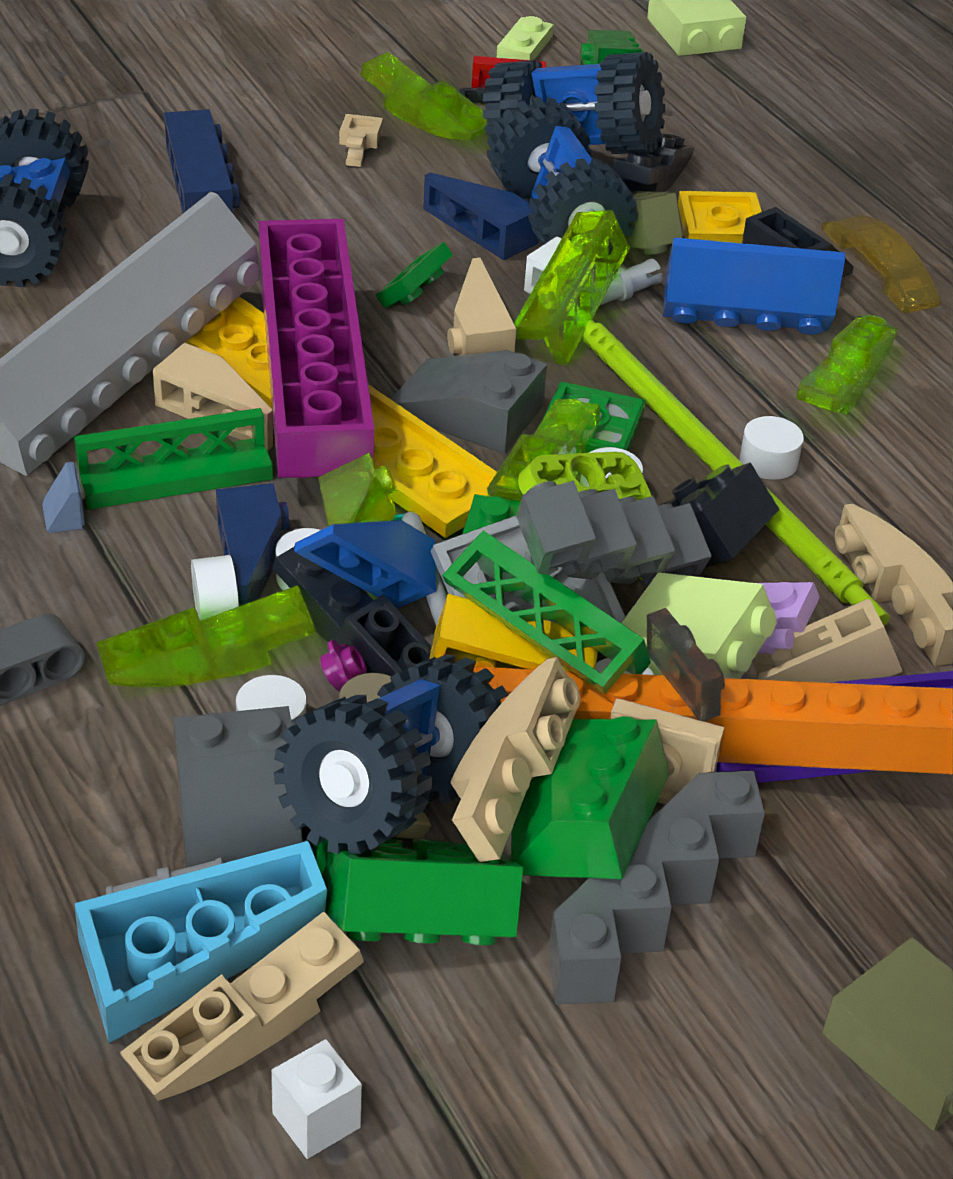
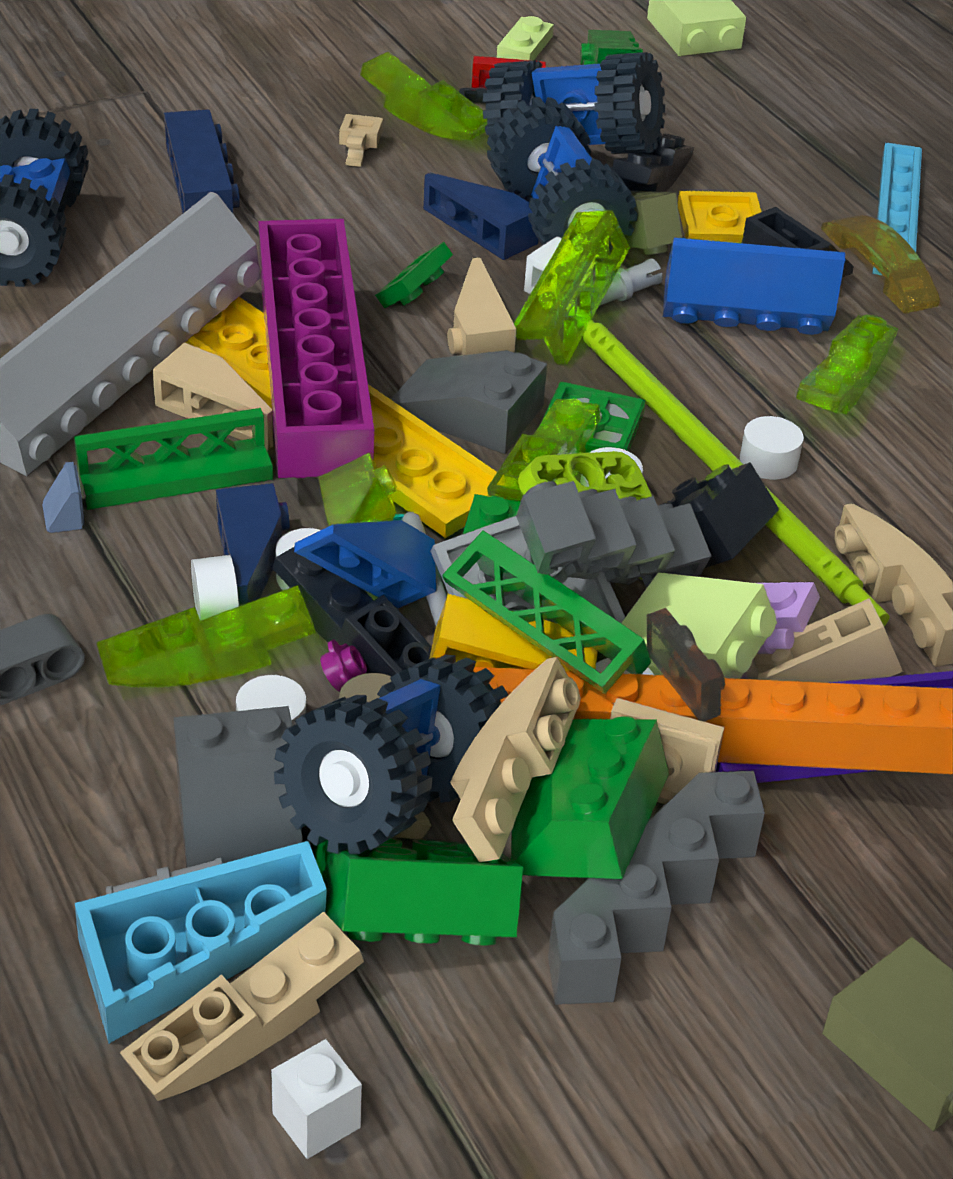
(900, 191): none -> medium azure tile

